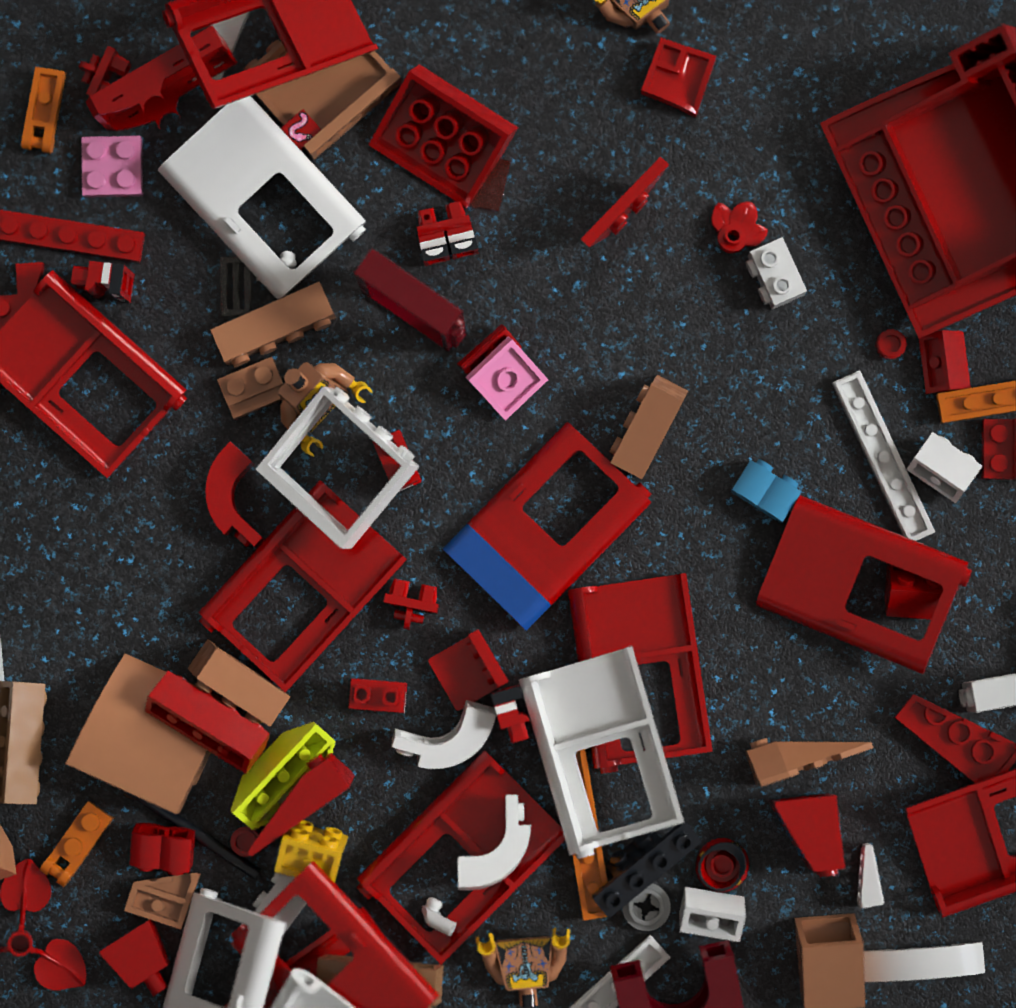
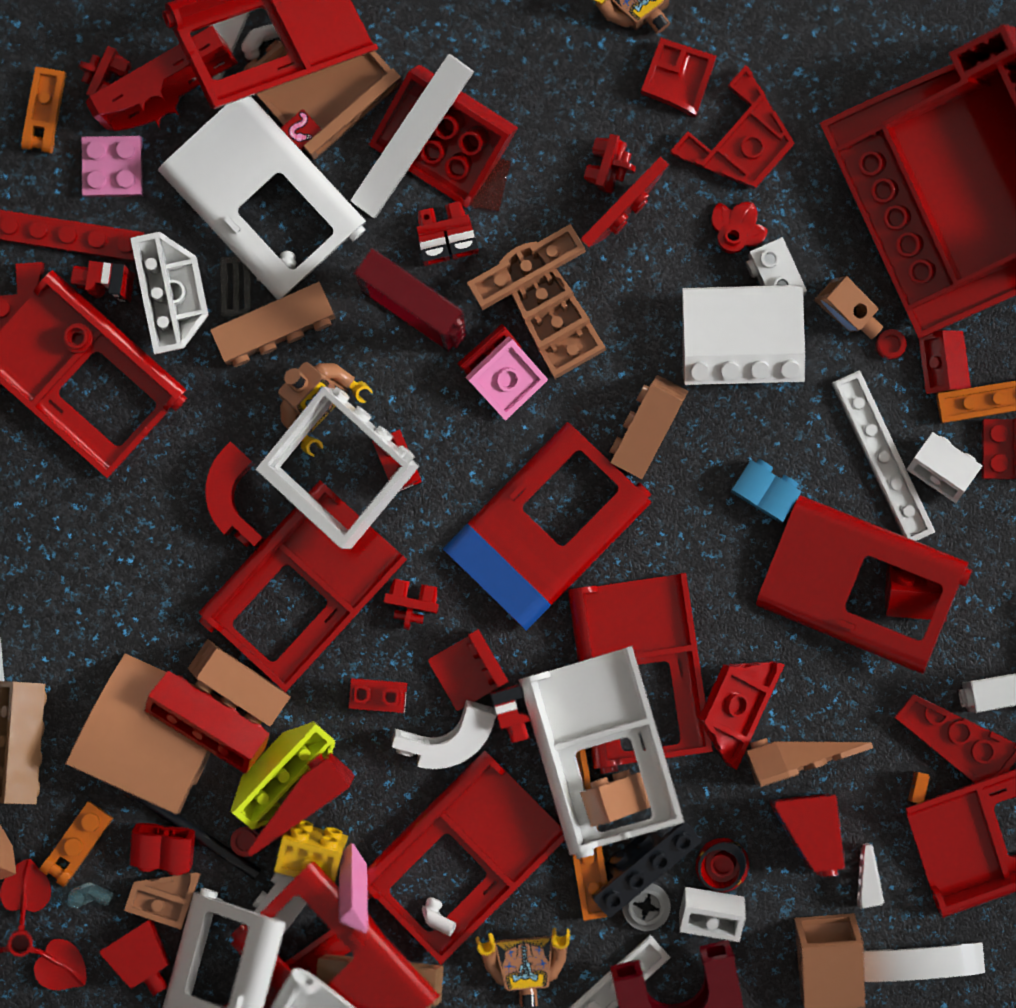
(69, 334): none -> red plate
(88, 892): none -> clear light blue arm
(169, 291): none -> white wedge
(251, 388): nougat plate -> none
(255, 38): none -> white arm
(353, 889): none -> bright pink slope
(412, 135): none -> white tile
(490, 869): white arch -> none
(544, 299): none -> nougat slope
(613, 165): none -> red hips
(616, 798): none -> nougat brick
(737, 706): none -> red wing
(743, 335): none -> white slope
(750, 146): none -> red wing
(839, 301): none -> nougat torso
(918, 787): none -> orange tile

